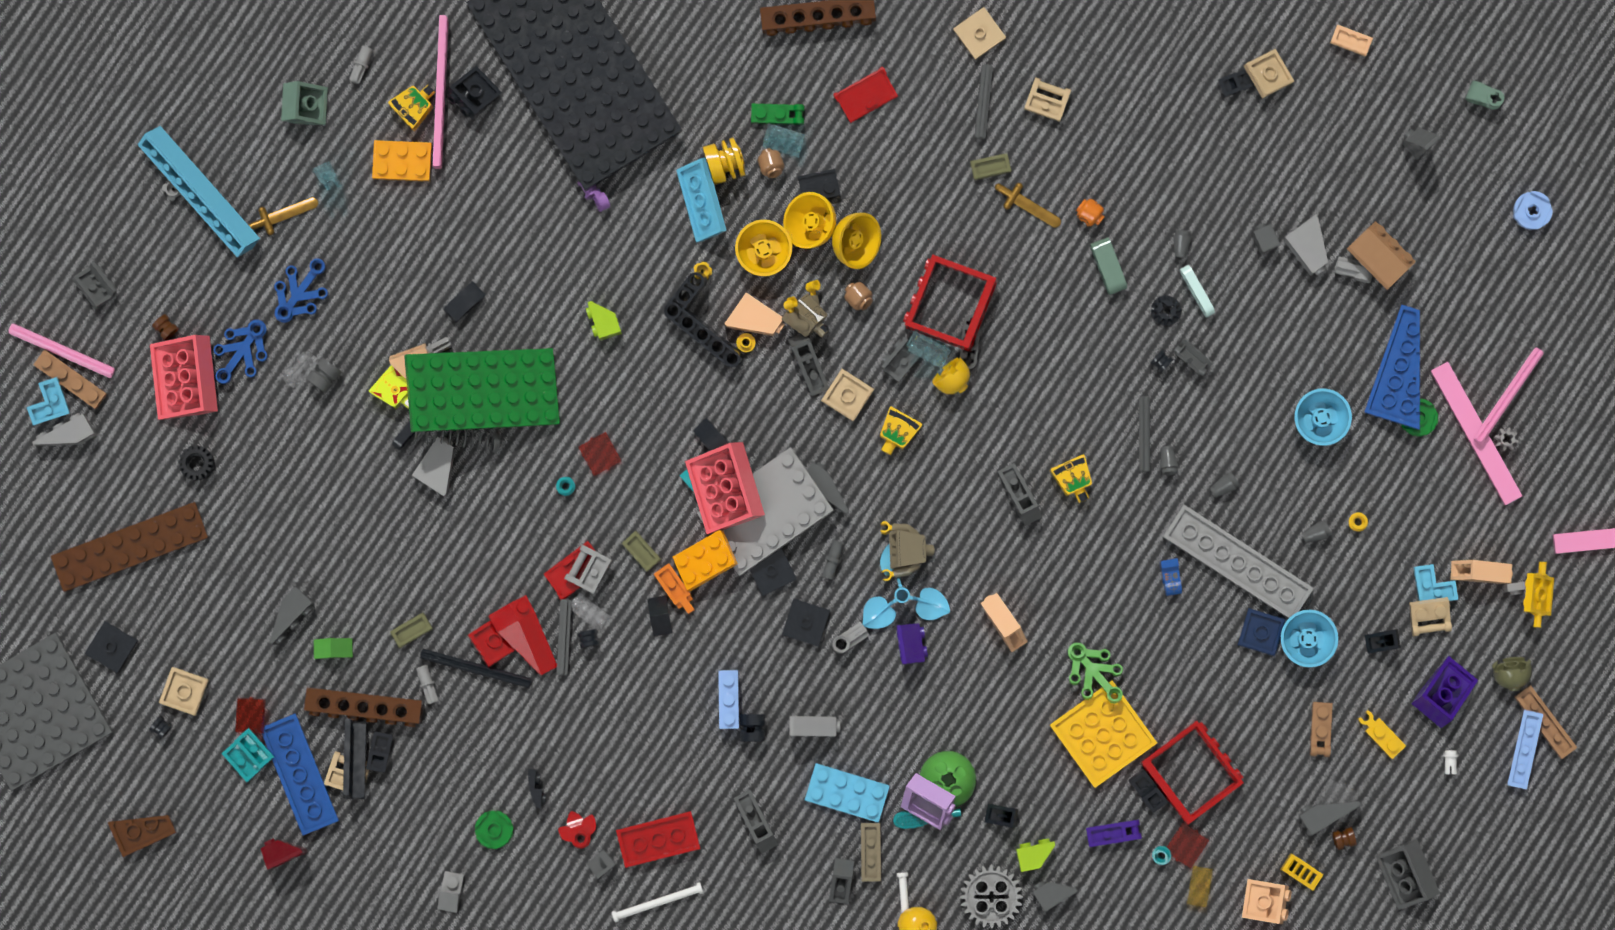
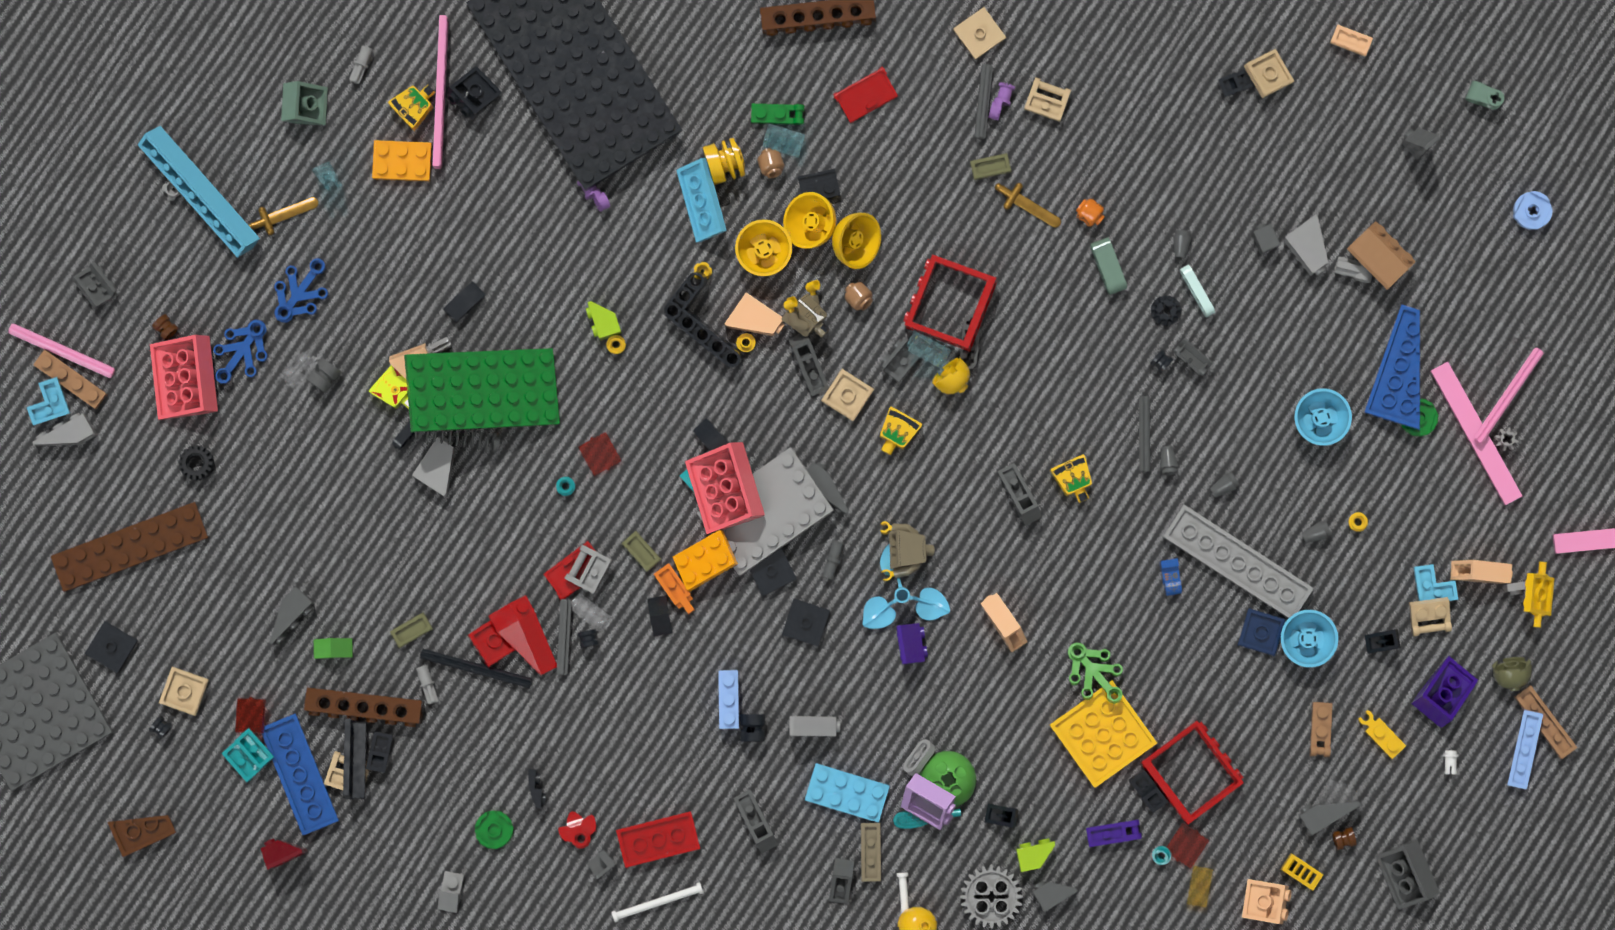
(616, 350): none -> yellow plate
(851, 637): light grey piece -> none
(919, 757): none -> light grey plate
(1002, 99): none -> medium lavender connector

